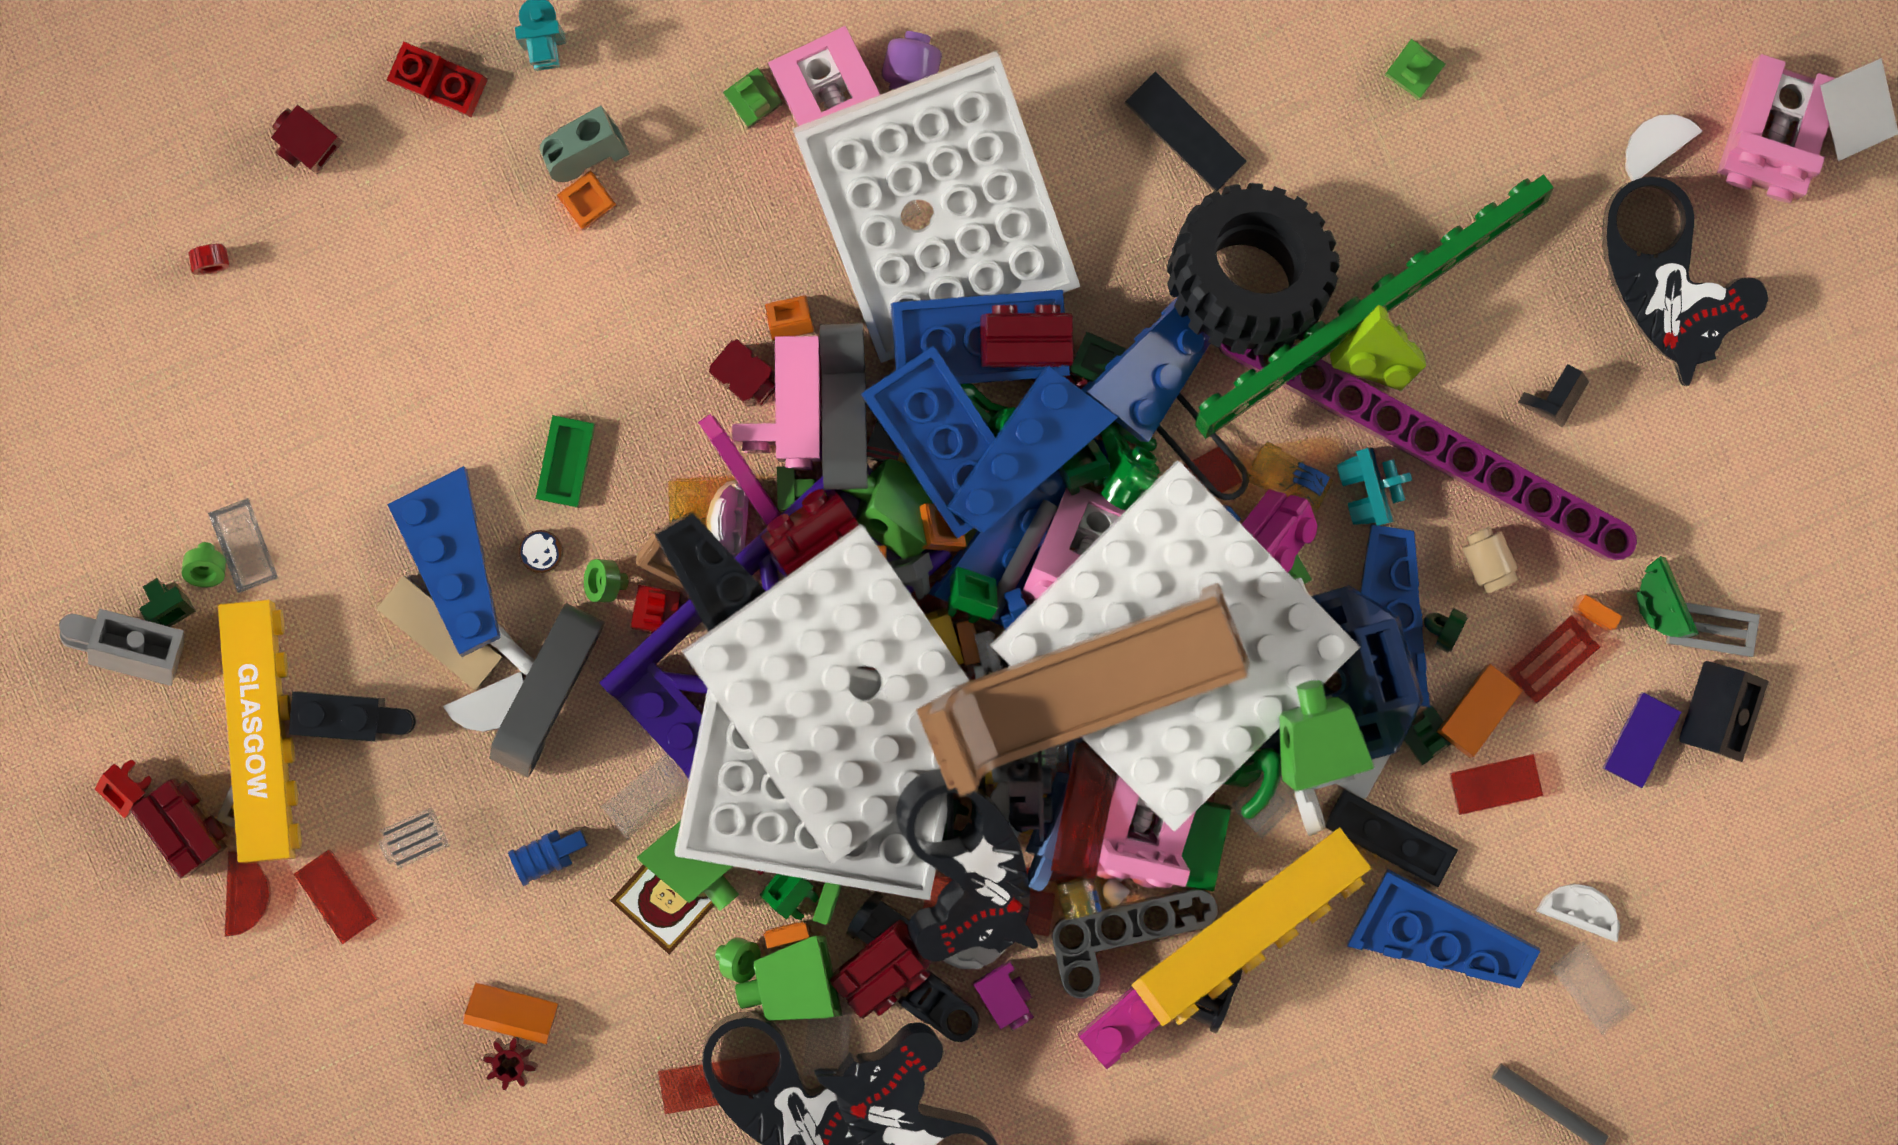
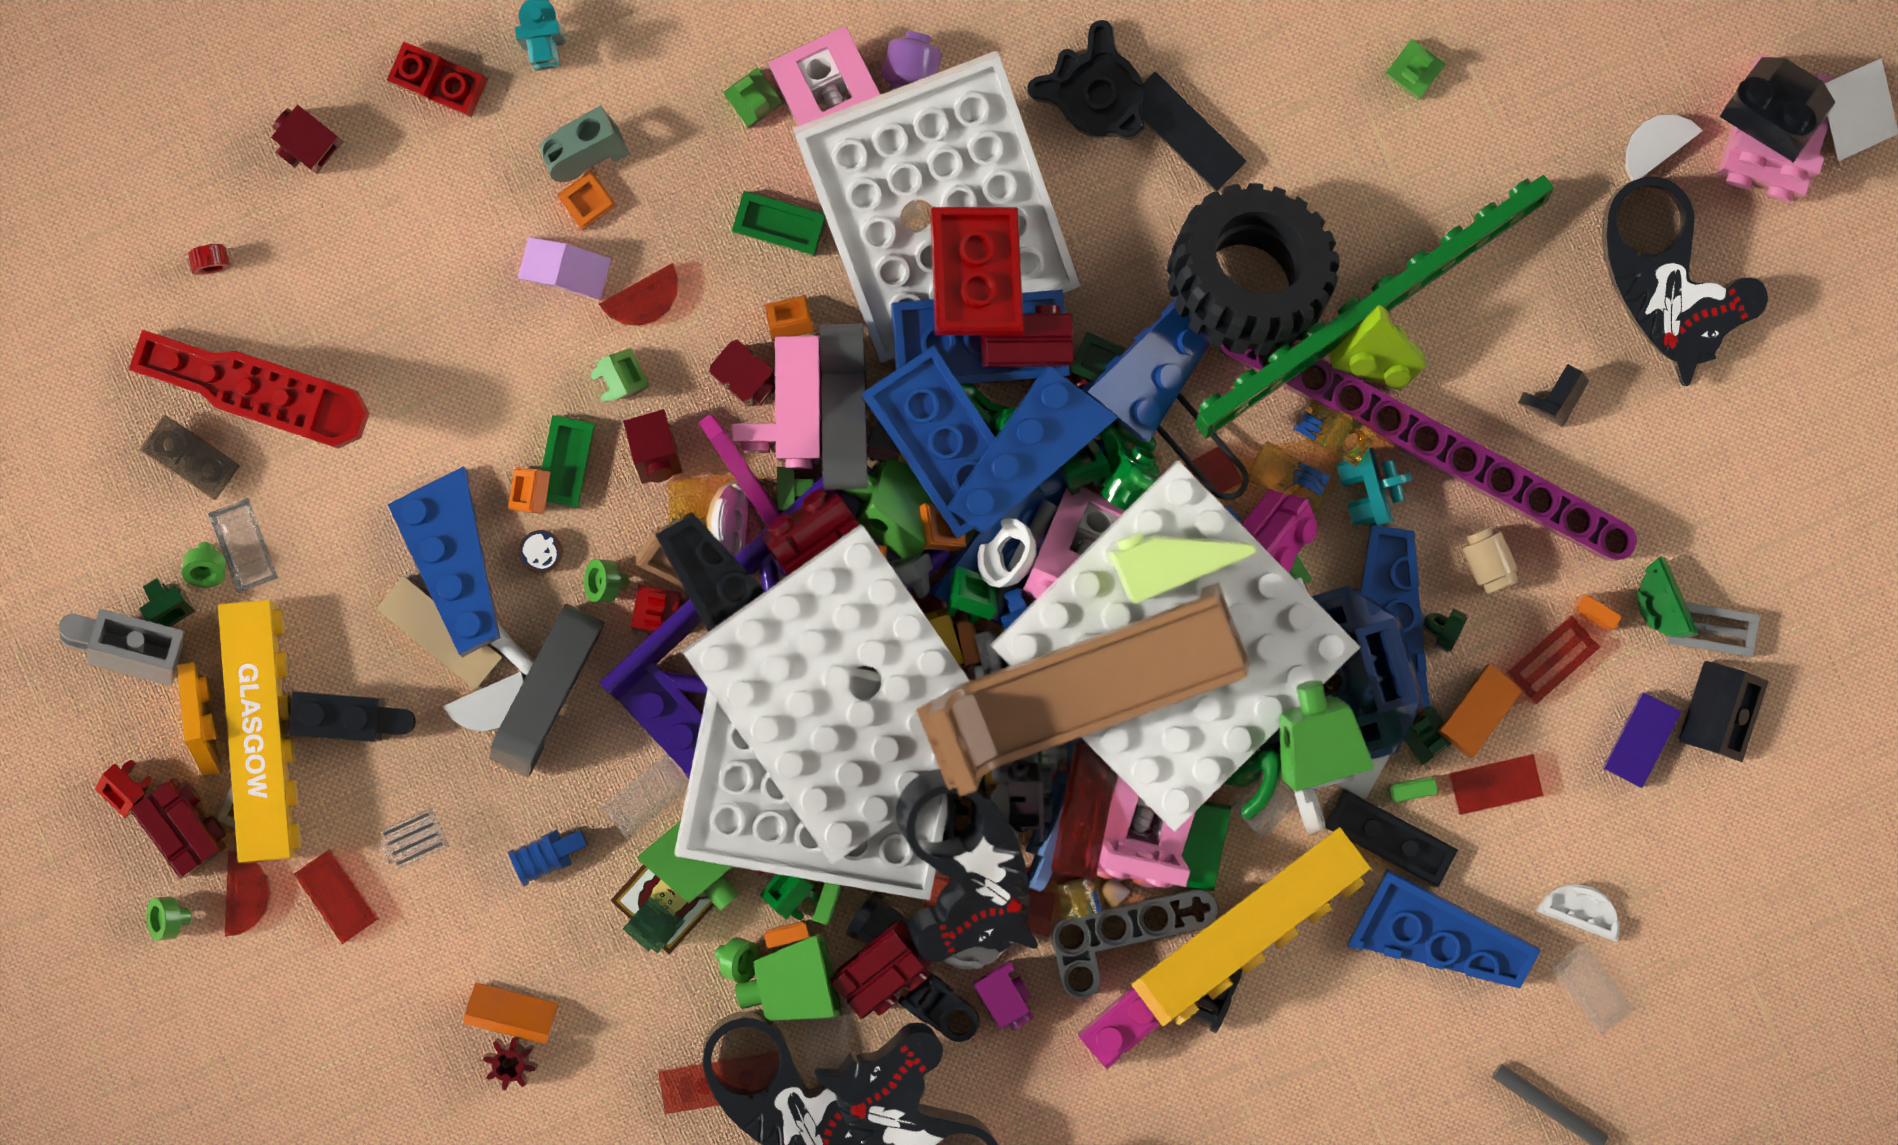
(166, 918): none -> bright green tile
(189, 457): none -> clear smoke slope
(196, 719): none -> light orange wing
(256, 389): none -> red piece
(529, 490): none -> orange tile
(564, 267): none -> lavender slope
(621, 375): none -> bright green tile
(645, 300): none -> clear red tile
(653, 447): none -> dark red brick
(654, 924): none -> clear green brick
(778, 223): none -> green tile
(976, 271): none -> red tile
(991, 559): none -> white piece
(1095, 90): none -> black tile
(1164, 562): none -> yellowish green slope
(1330, 429): none -> clear yellow leg
(1413, 789): none -> bright green tile
(1779, 106): none -> black slope

